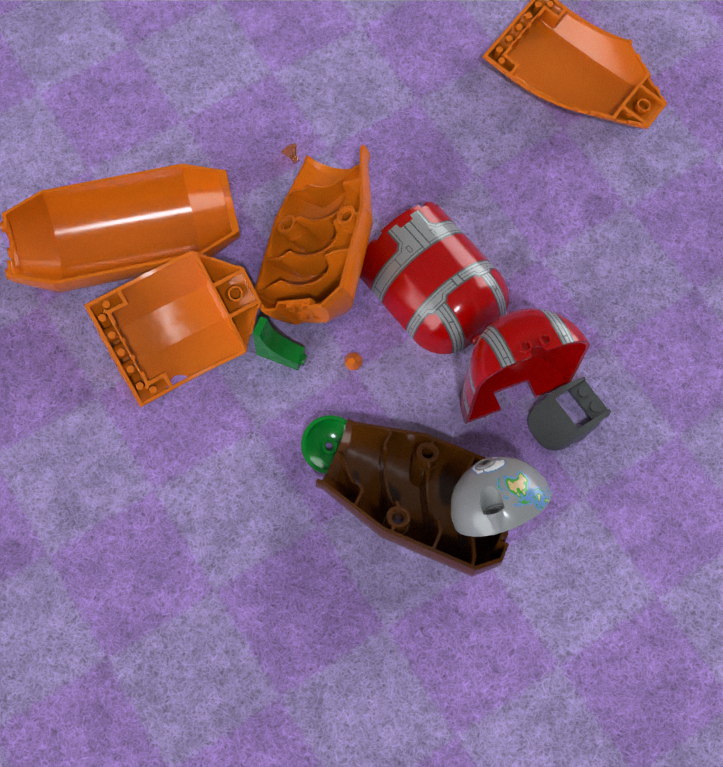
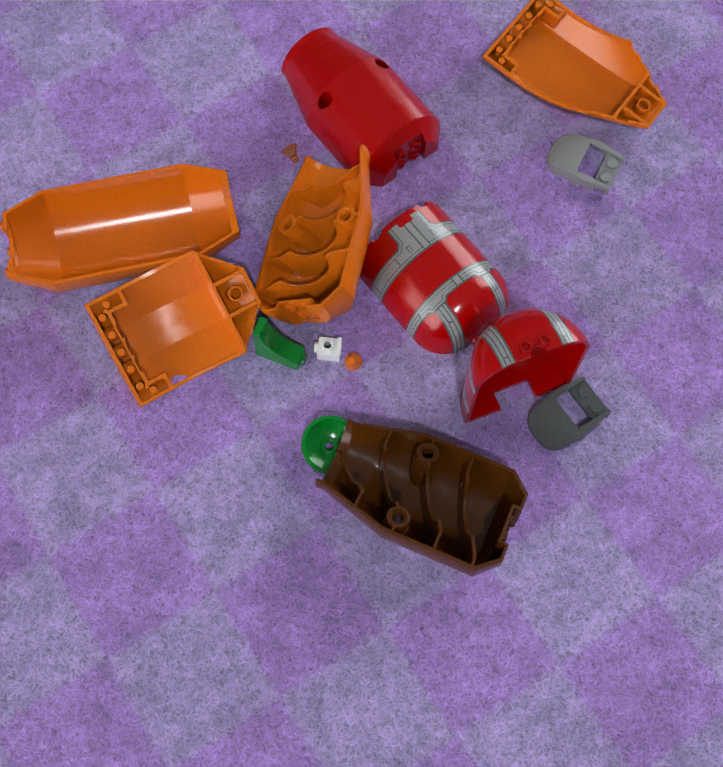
(329, 354): none -> white brick
(358, 101): none -> red cylinder
(503, 481): light grey piece -> none
(568, 154): none -> light grey slope

